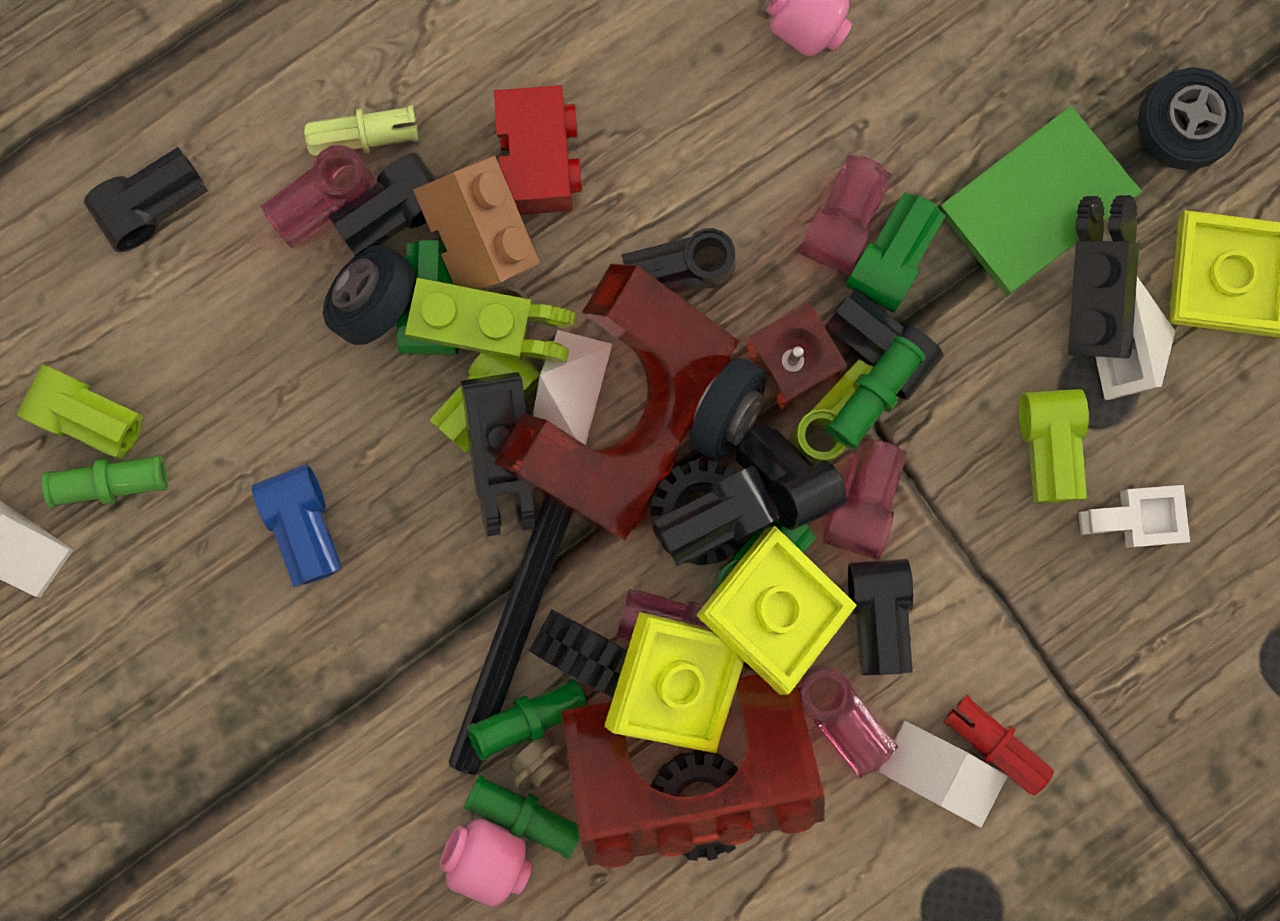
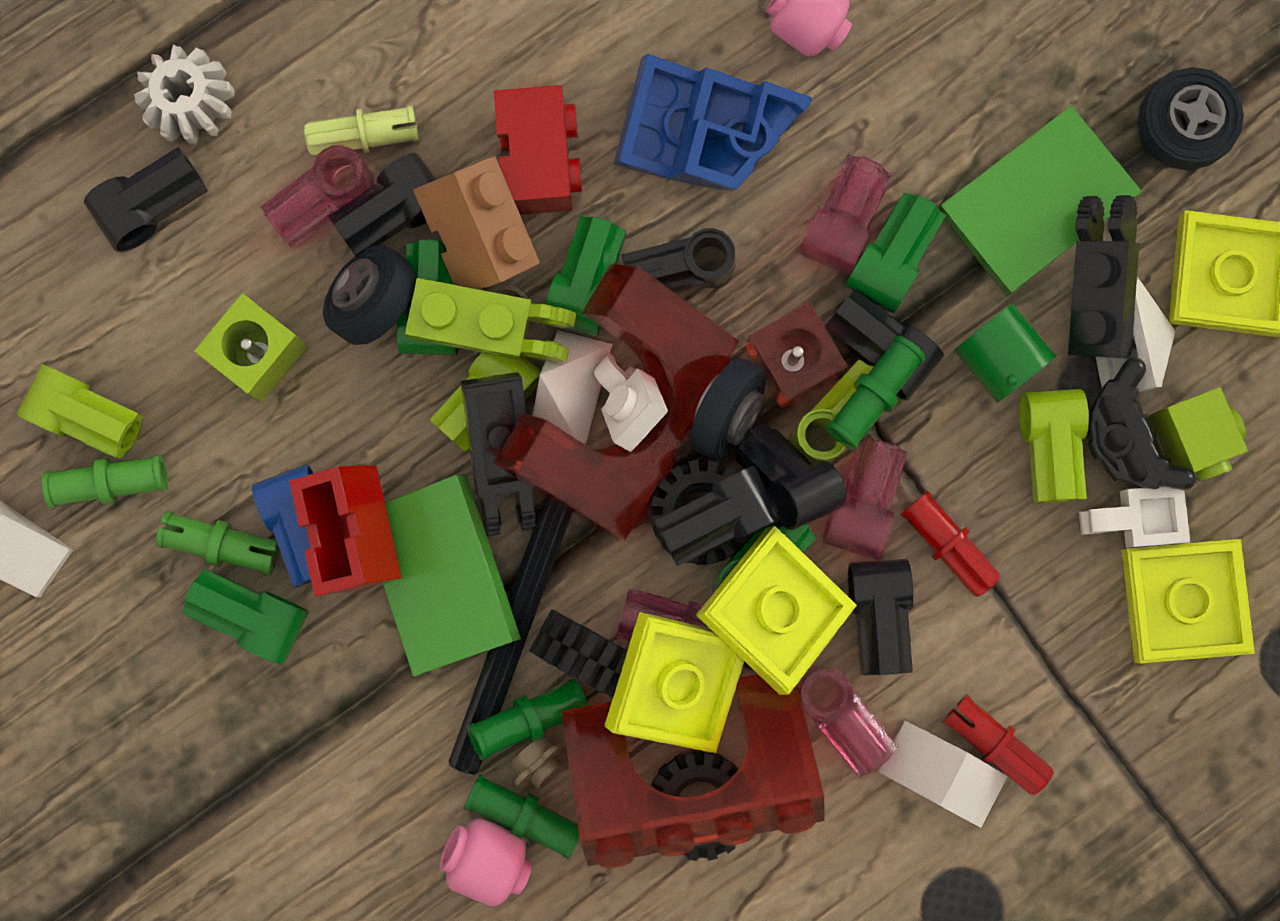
(186, 113): none -> white gear
(217, 543): none -> bright green pin
(251, 348): none -> lime piece
(259, 621): none -> green piece
(345, 529): none -> red brick
(450, 584): none -> bright green tile
(591, 251): none -> green piece
(633, 402): none -> white plate
(702, 124): none -> blue slope
(951, 544): none -> red axle
(1005, 353): none -> green piece
(1126, 437): none -> black piece
(1187, 601): none -> neon yellow tile
(1201, 434): none -> lime brick

